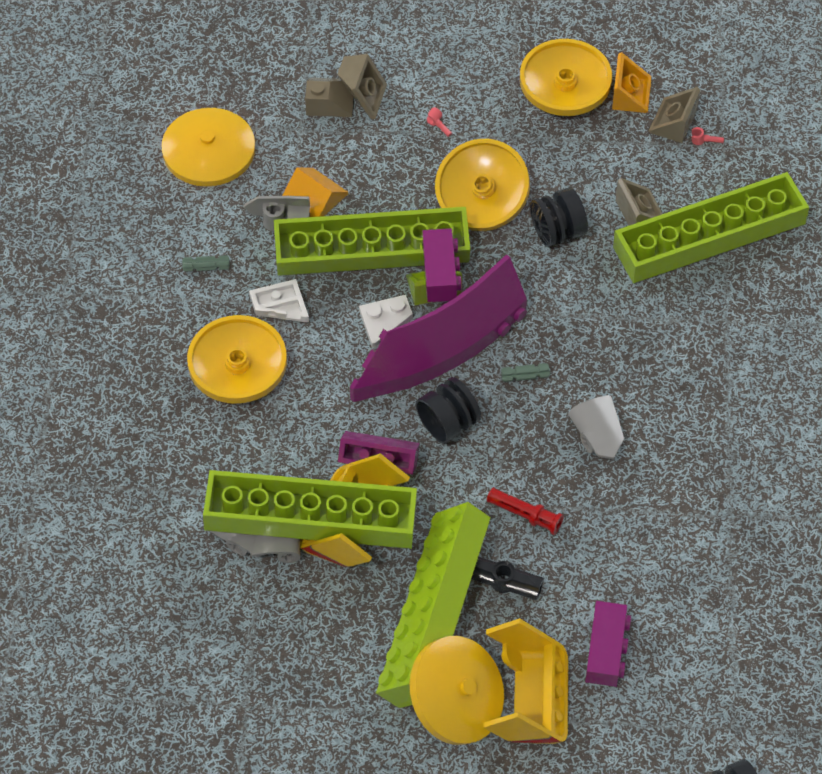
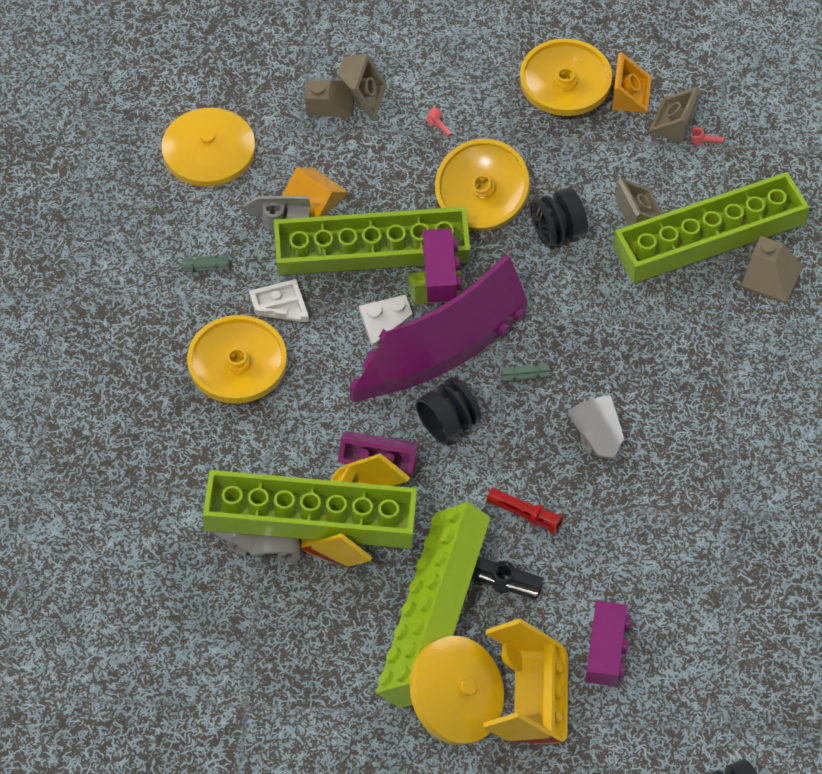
(772, 270): none -> dark tan slope

